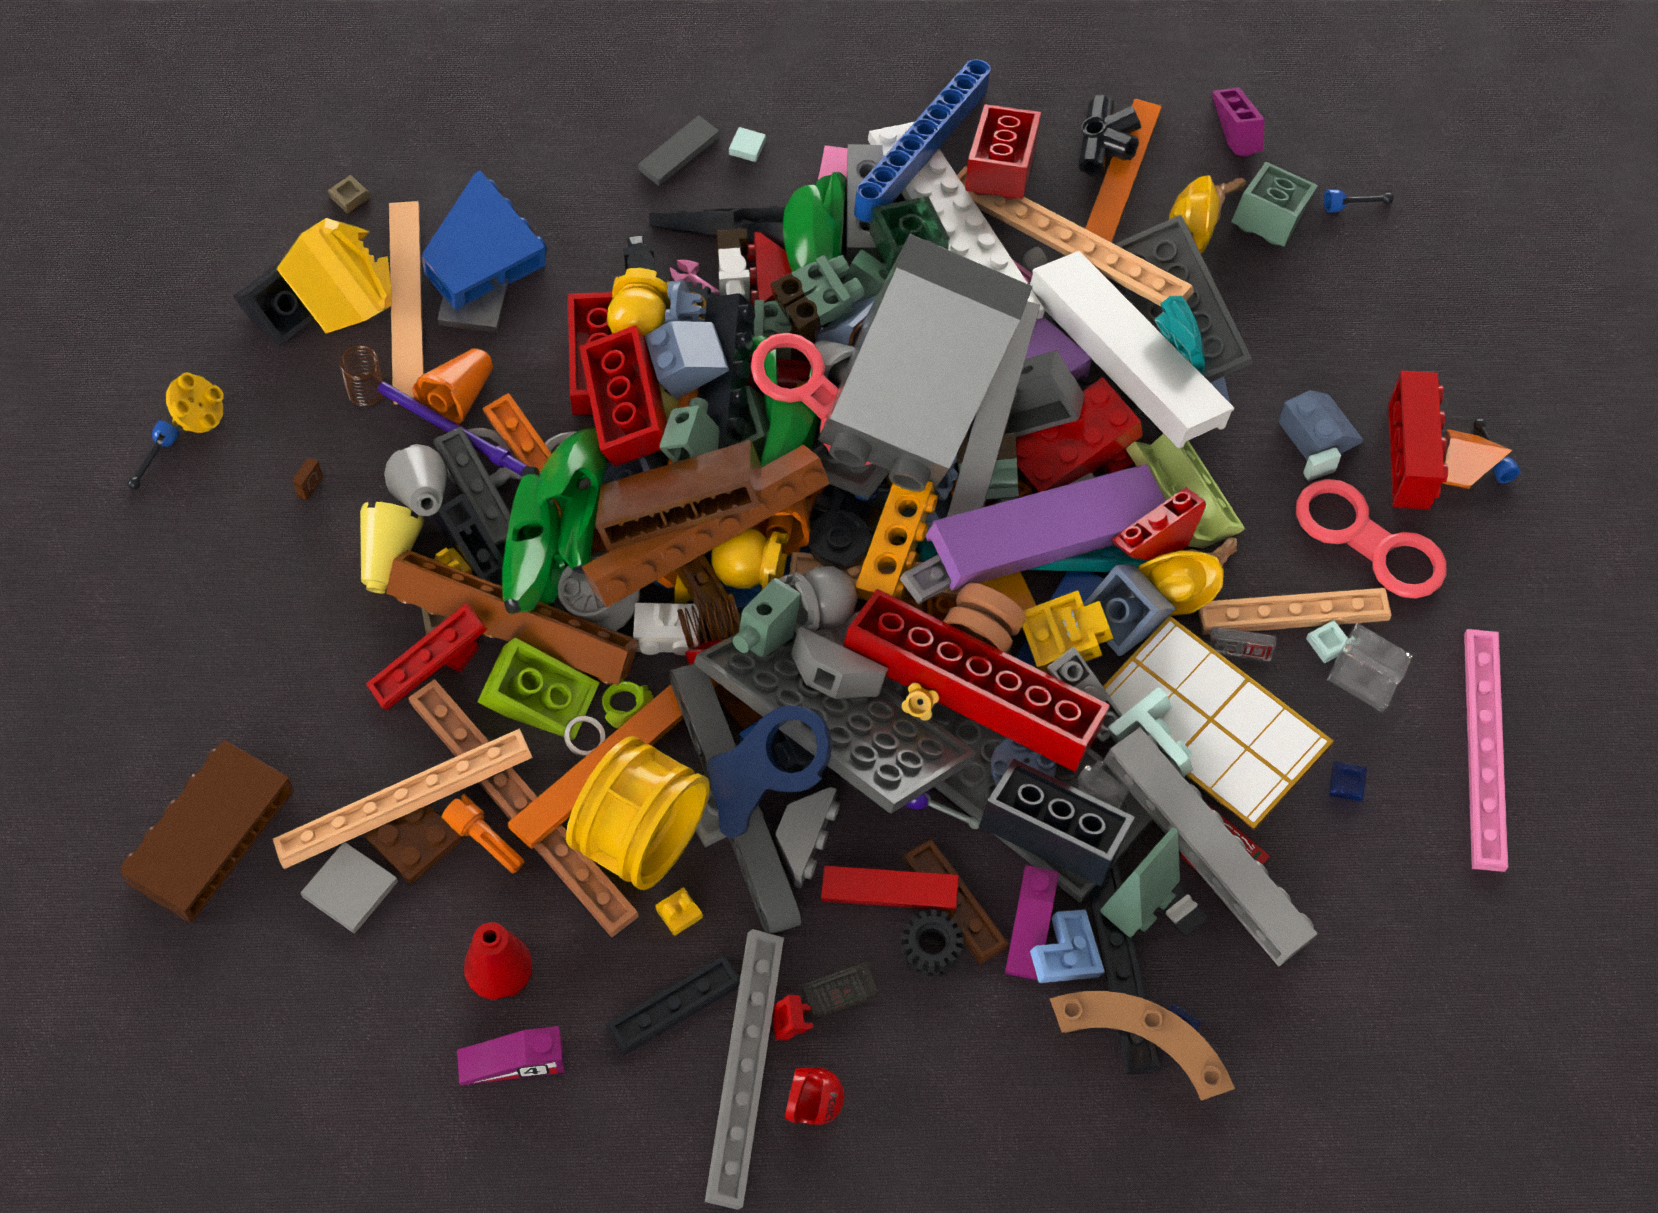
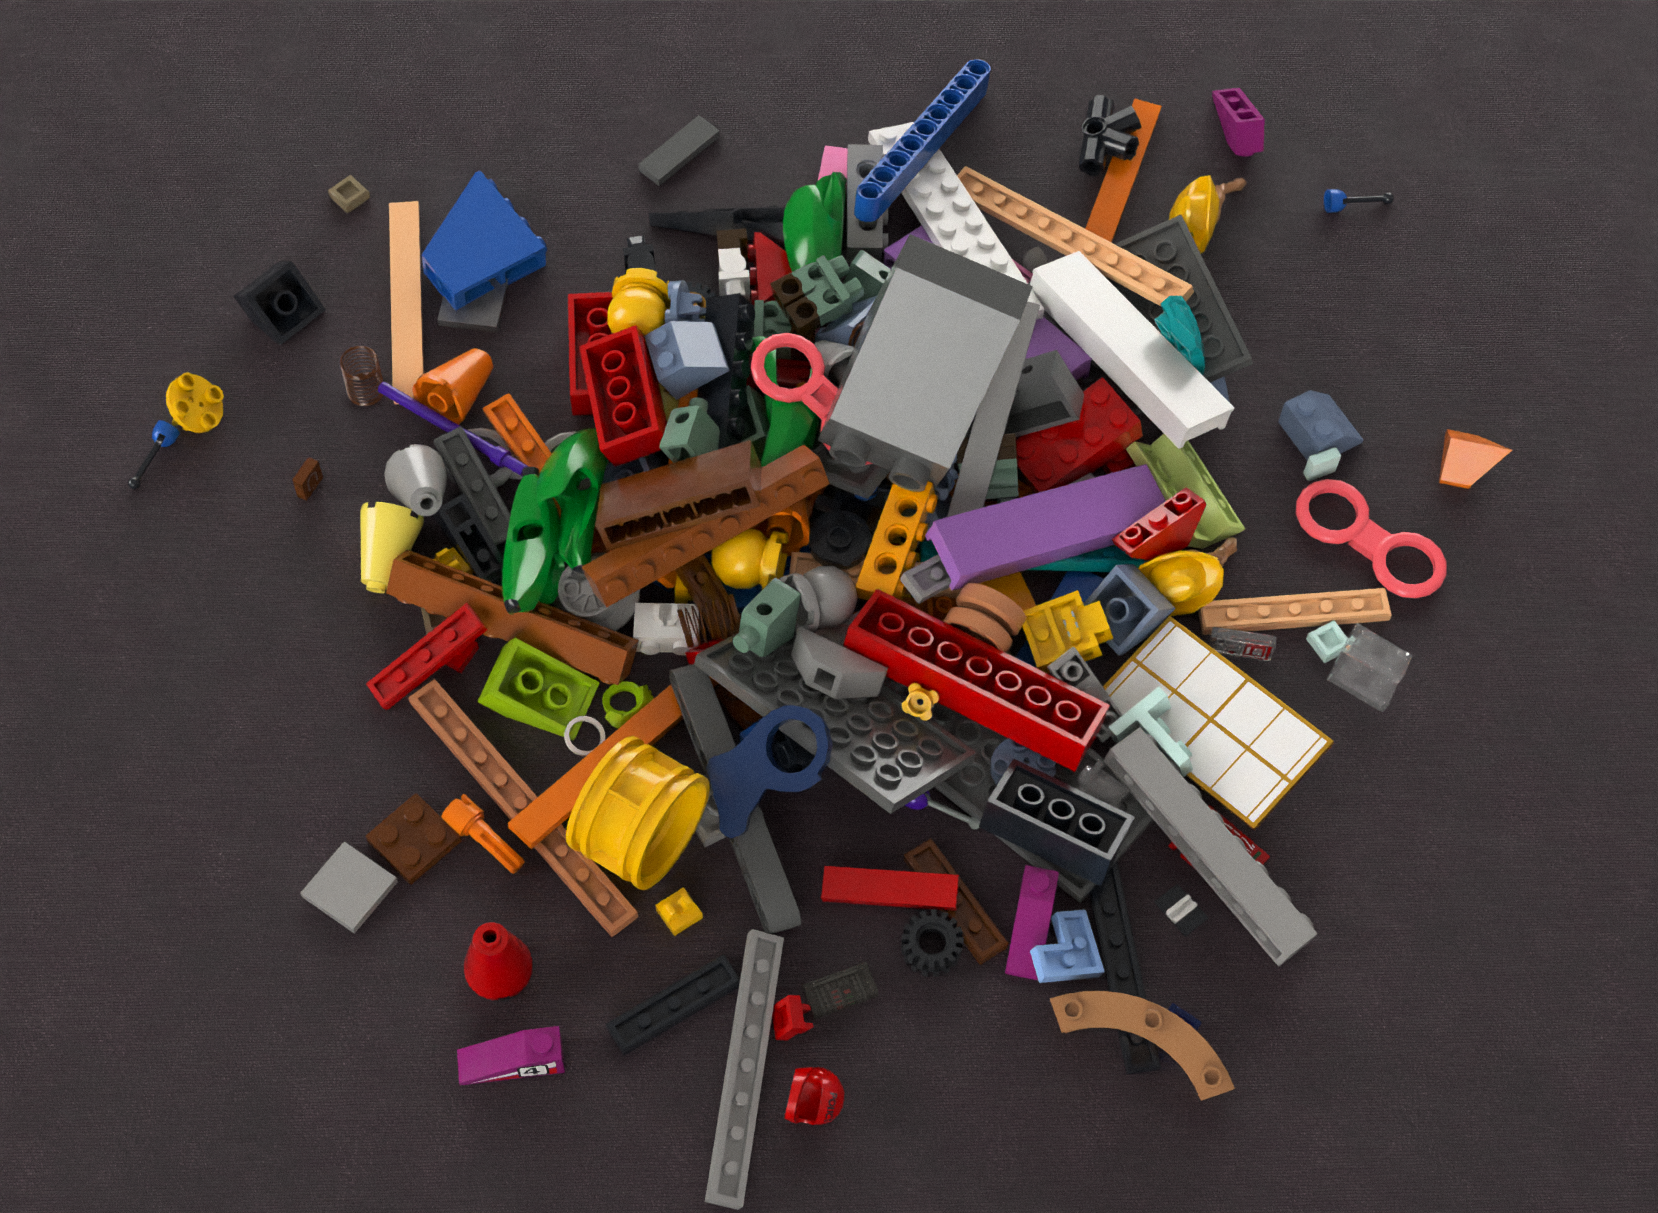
(206, 831): reddish brown brick -> none
(337, 275): yellow helmet -> none
(401, 798): light nougat tile -> none
(691, 269): bright pink bar -> none
(747, 144): light aqua tile -> none
(804, 832): light grey slope -> none
(896, 221): clear green brick -> none
(1003, 151): red brick -> none
(1146, 888): sand green slope -> none
(1273, 204): sand green slope -> none
(1348, 781): clear blue tile -> none
(1416, 440): red brick -> none
(1485, 751): bright pink tile -> none
(1507, 468): blue hinge -> none

